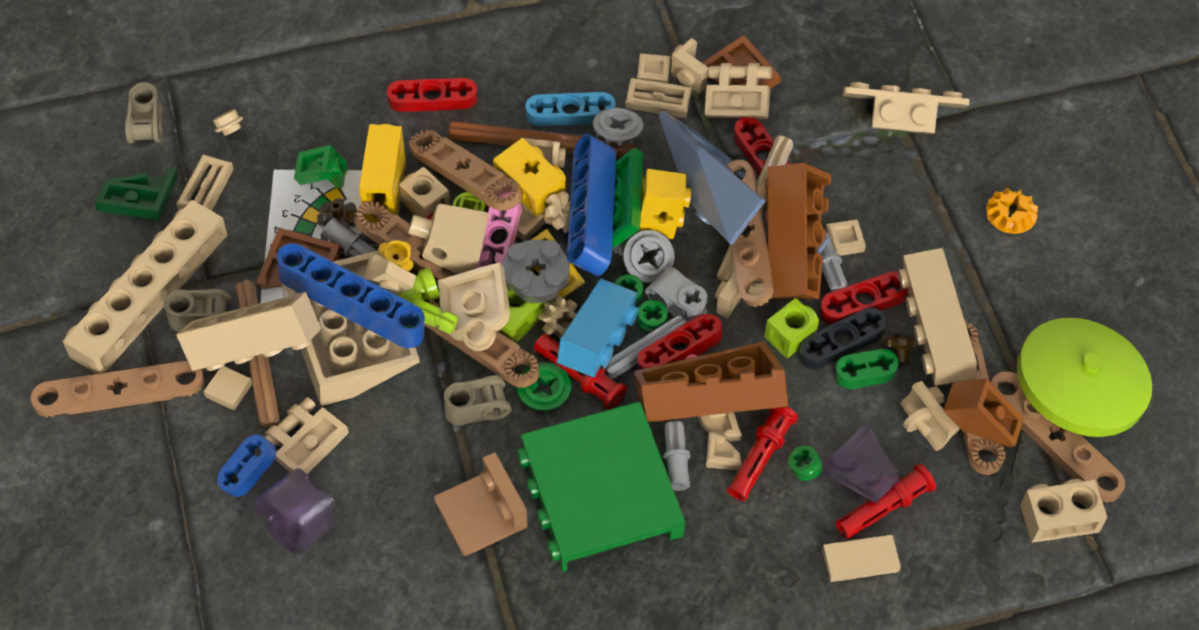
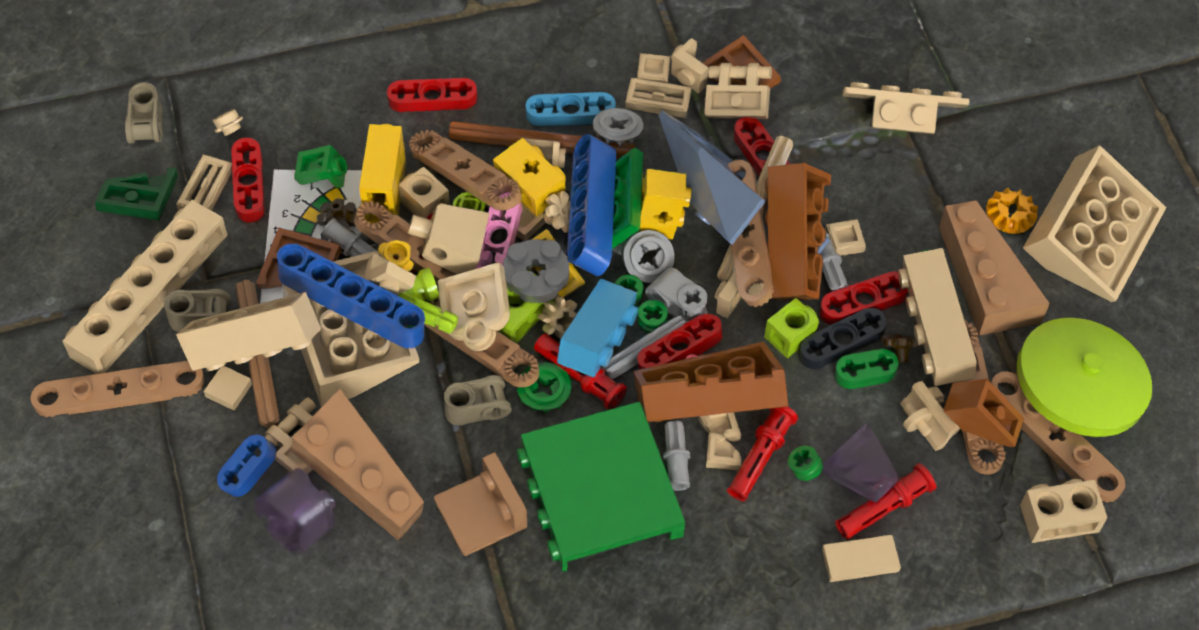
(256, 189): none -> red beam
(357, 465): none -> medium nougat wedge
(989, 273): none -> medium nougat wedge
(1095, 225): none -> tan slope

